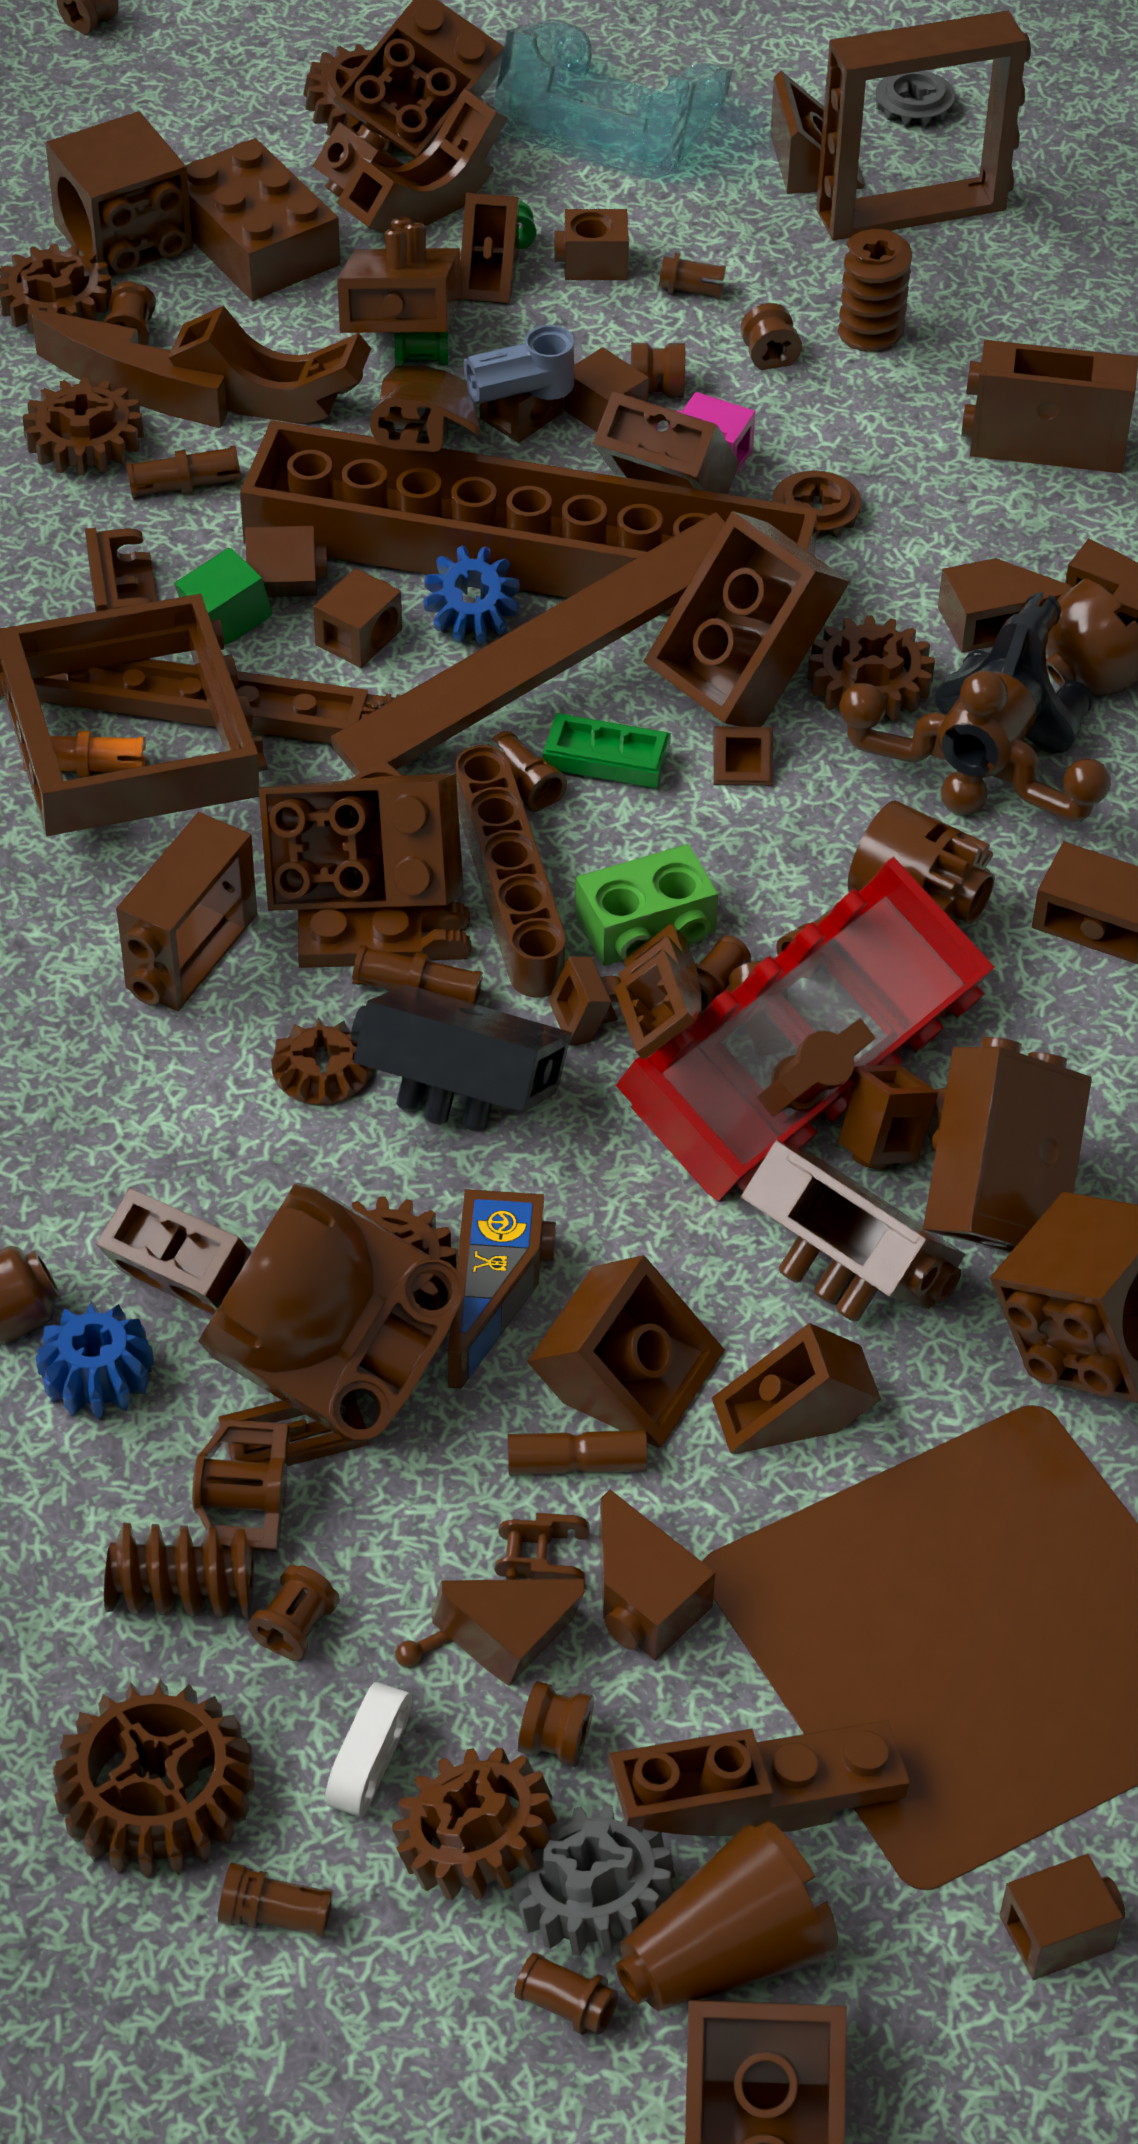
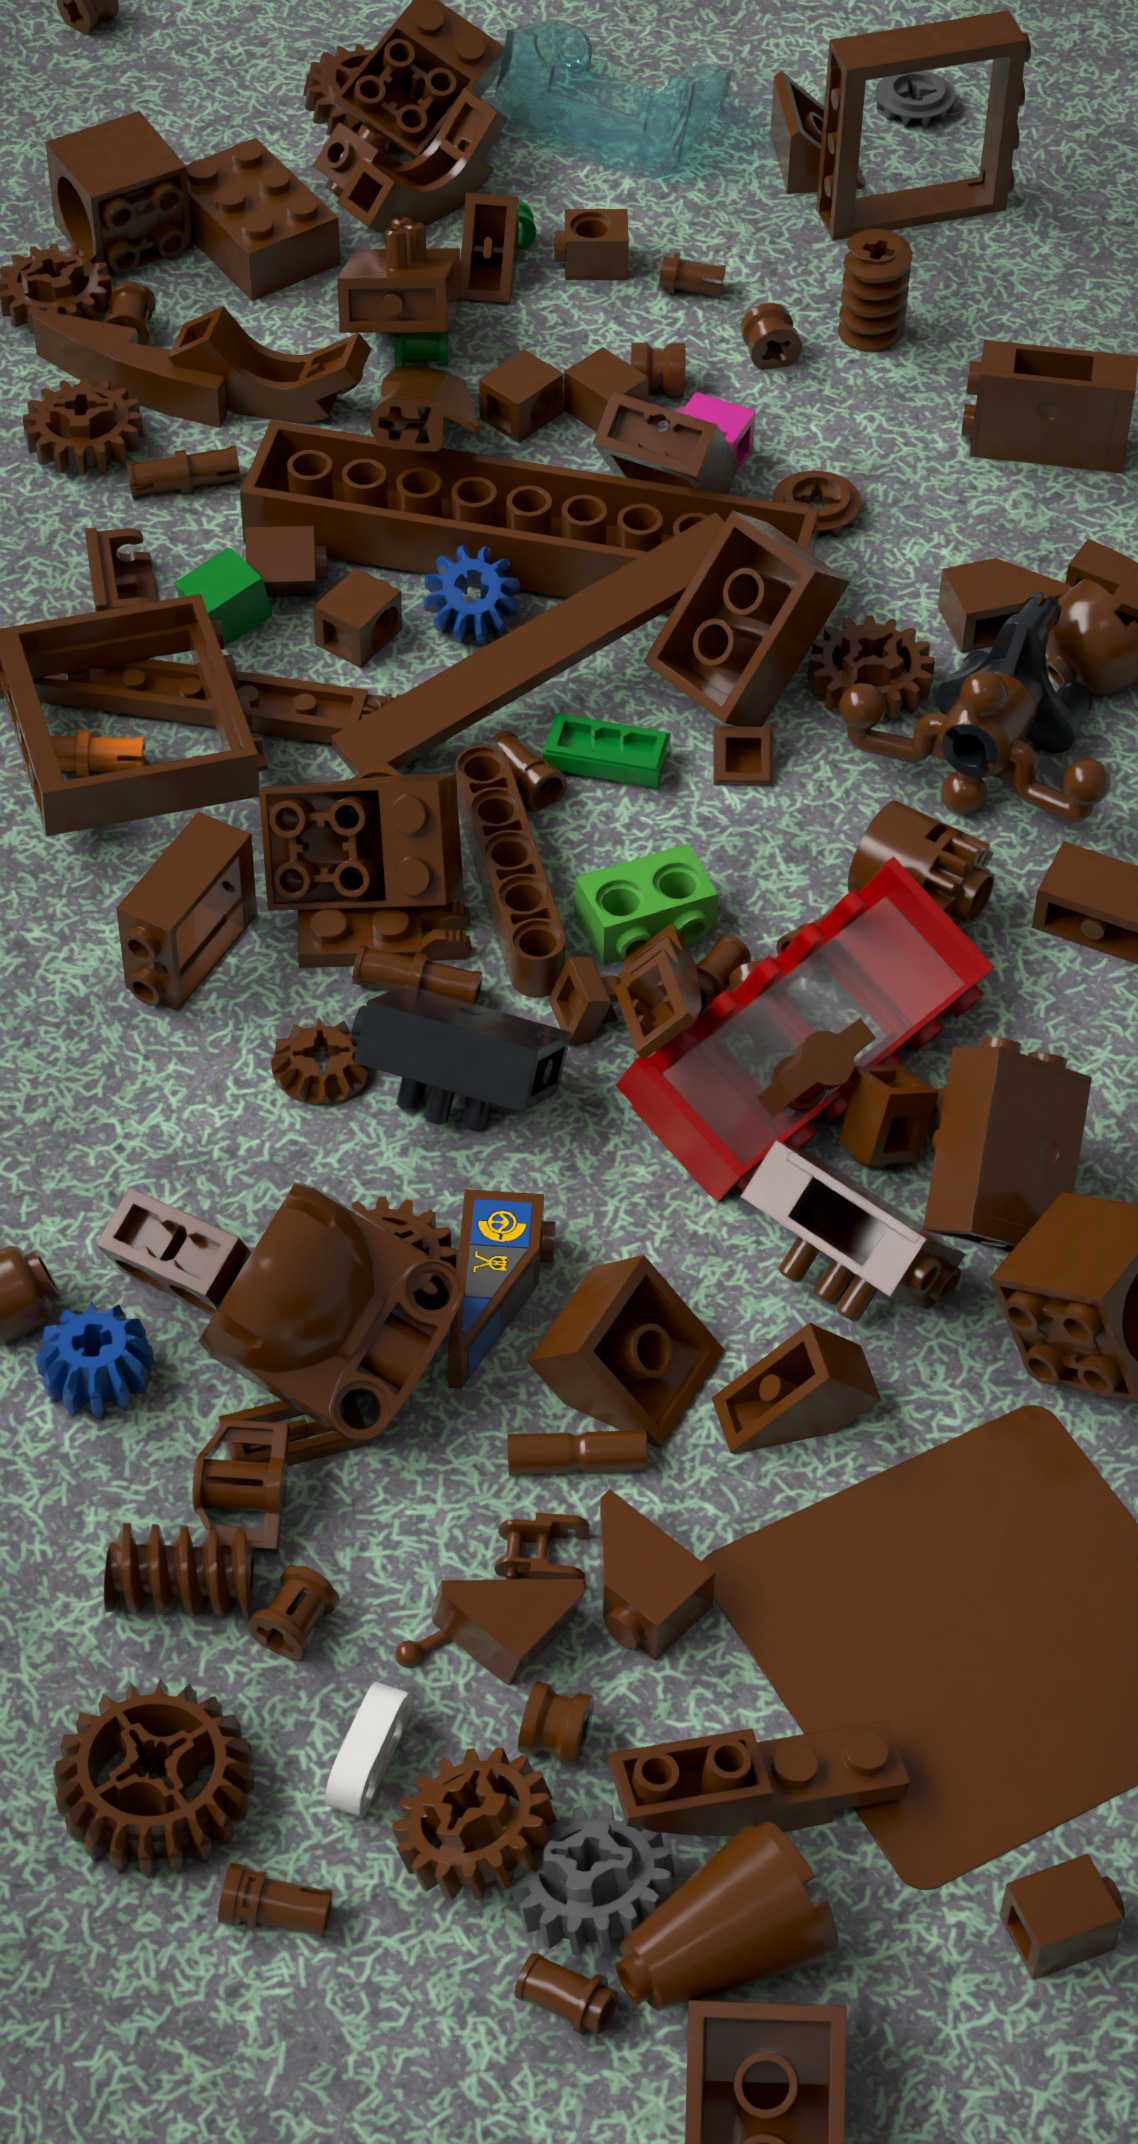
(538, 366): sand blue piece -> none

